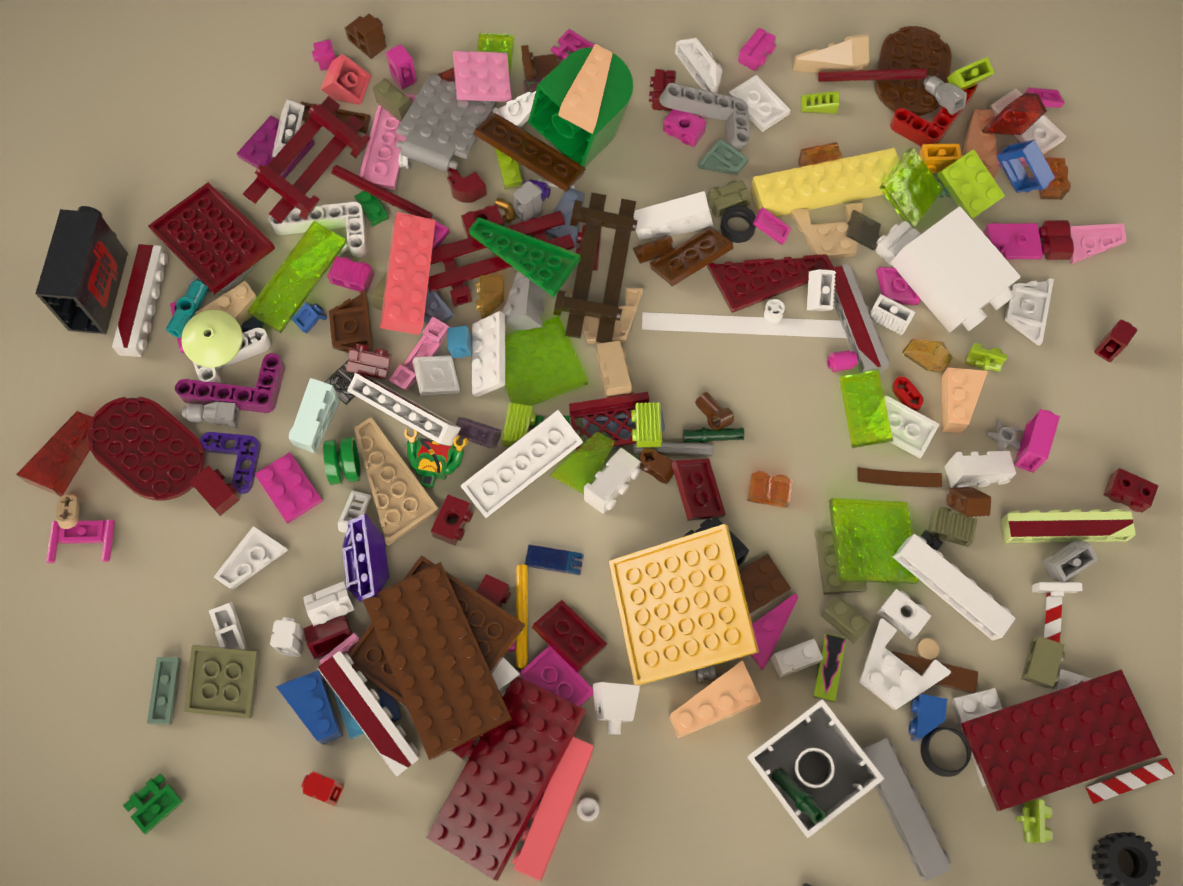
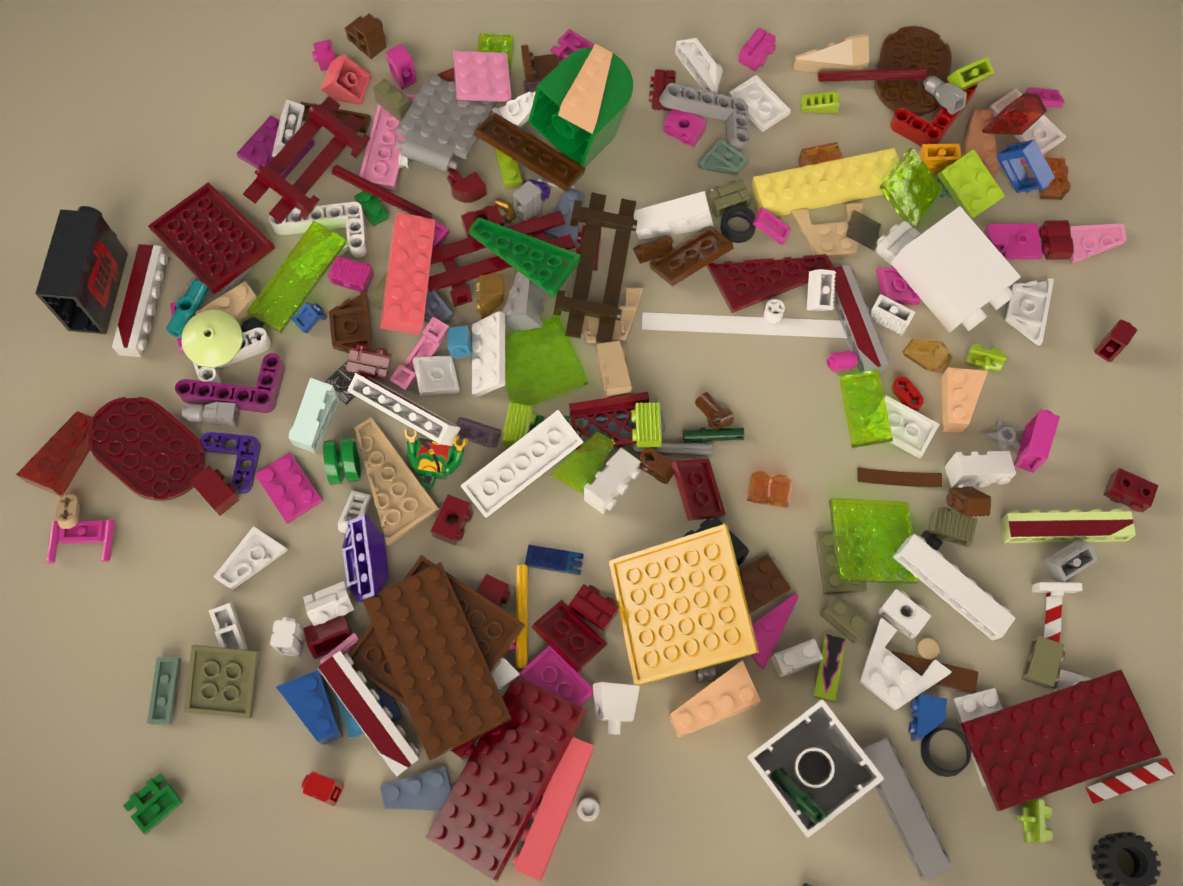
(419, 792): none -> sand blue wing
(594, 607): none -> dark red brick

